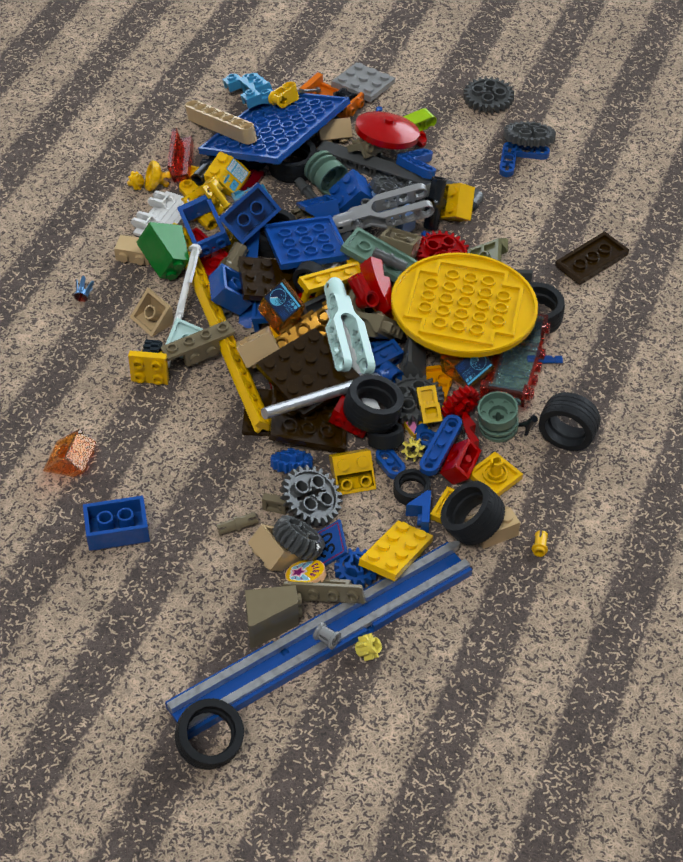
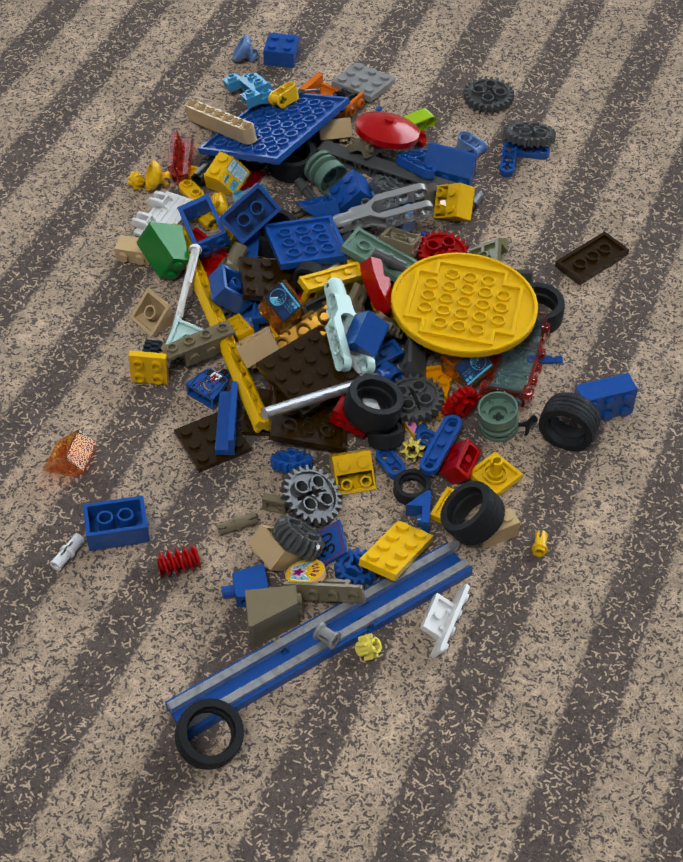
(67, 552): none -> white pin
(82, 294): flat silver piece -> none
(178, 560): none -> red piece
(199, 443): none -> dark brown plate
(207, 385): none -> blue torso
(213, 186): yellow piece -> none
(227, 421): none -> blue fence
(240, 326): none -> yellow plate
(244, 50): none -> medium blue hair
(245, 579): none -> blue torso
(281, 50): none -> blue brick
(363, 292): red piece -> none
(366, 333): none -> blue slope
(429, 404): yellow slope -> none
(436, 196): black piece -> none
(441, 618): none -> white bracket
(452, 163): none -> blue slope
(468, 429): red slope -> none
(470, 143): none -> medium blue piece
(611, 395): none -> blue brick

